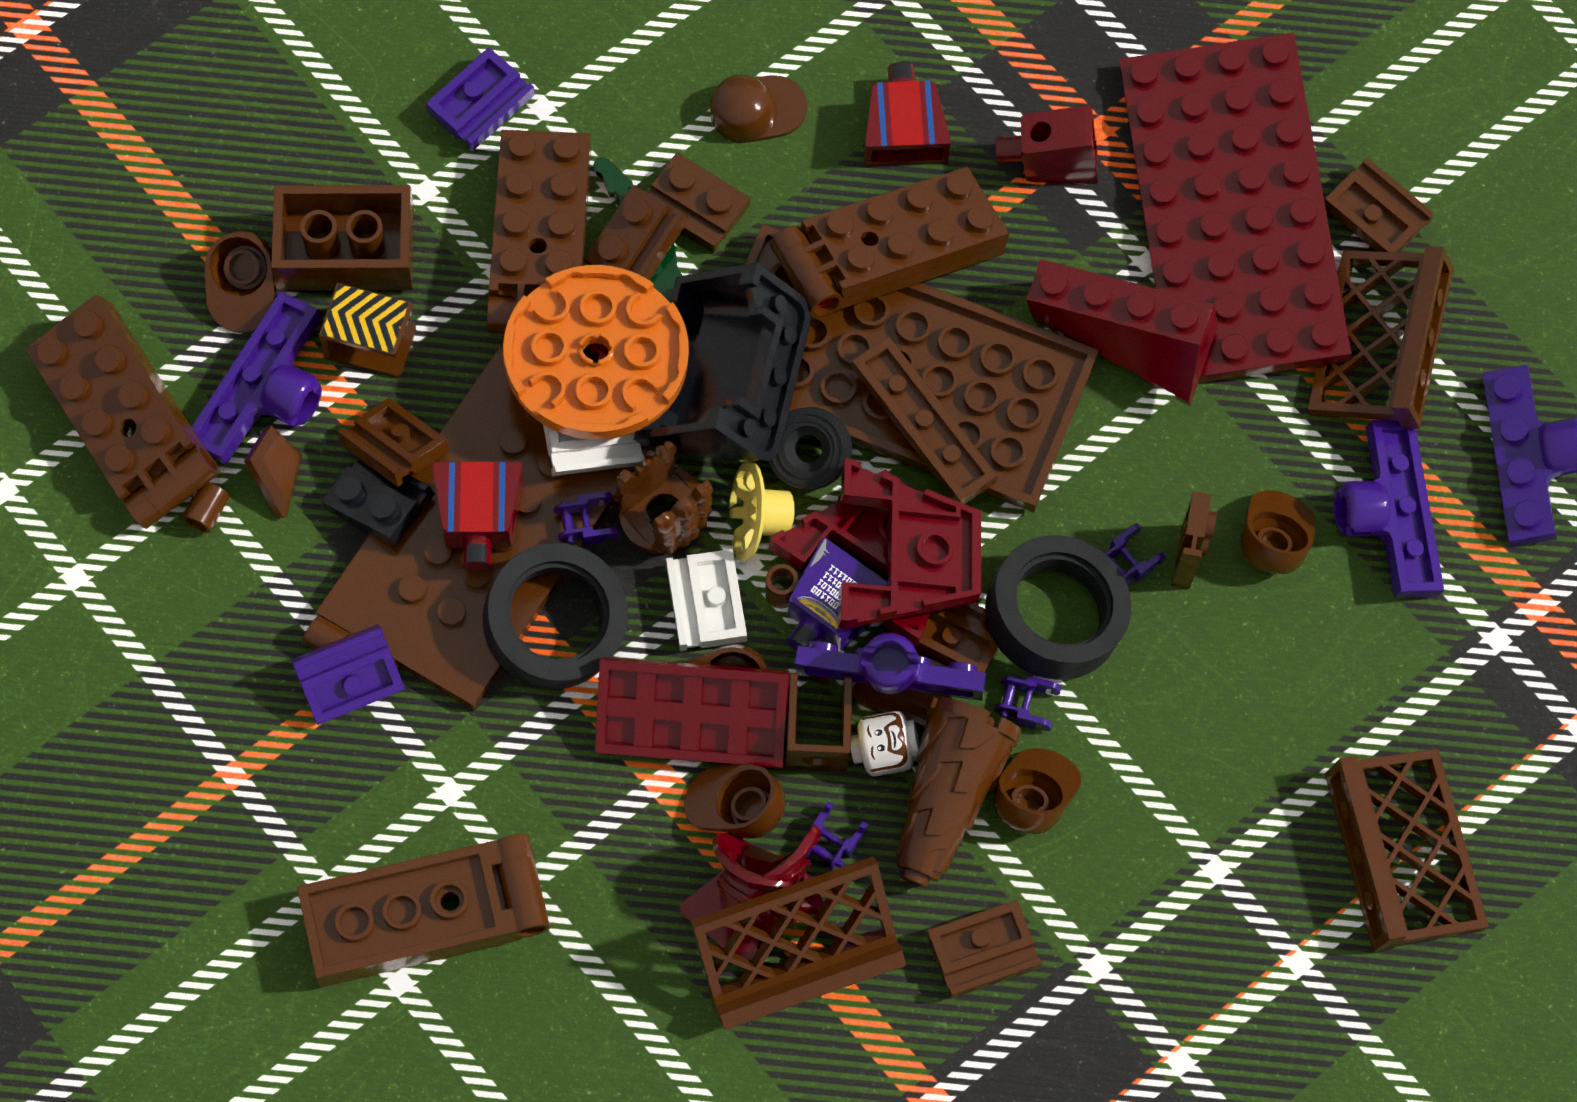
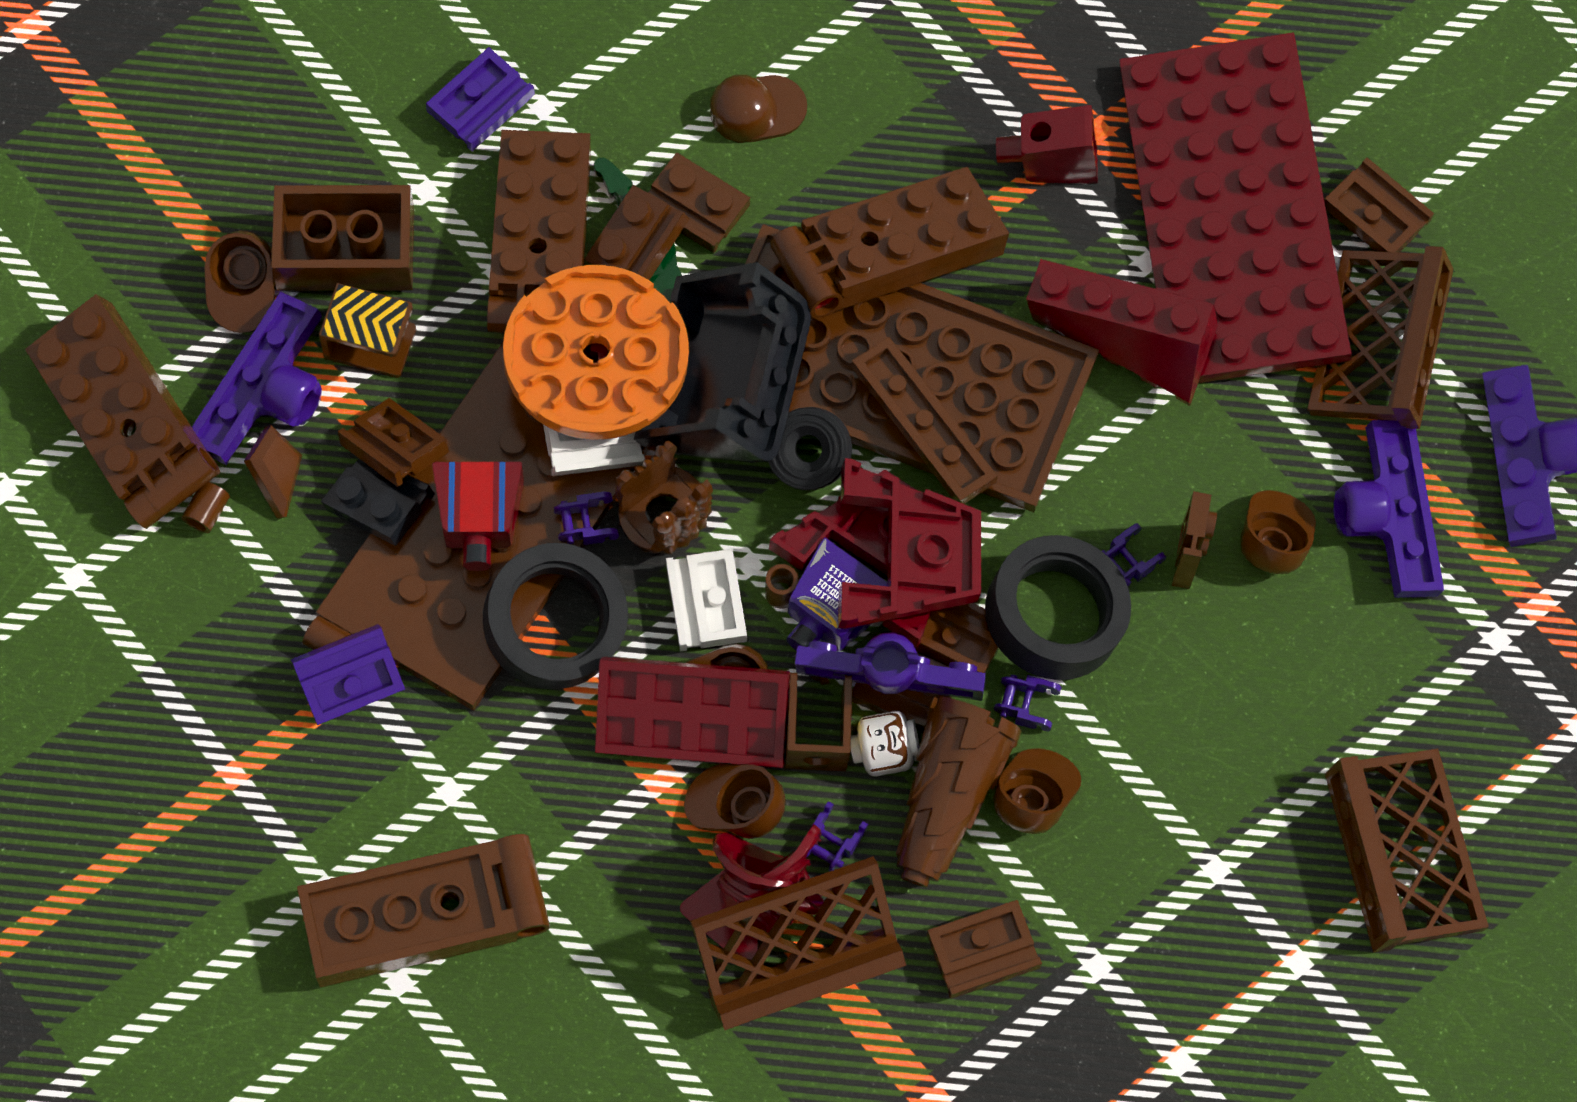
(762, 513): light yellow wheel -> none
(905, 121): torso -> none

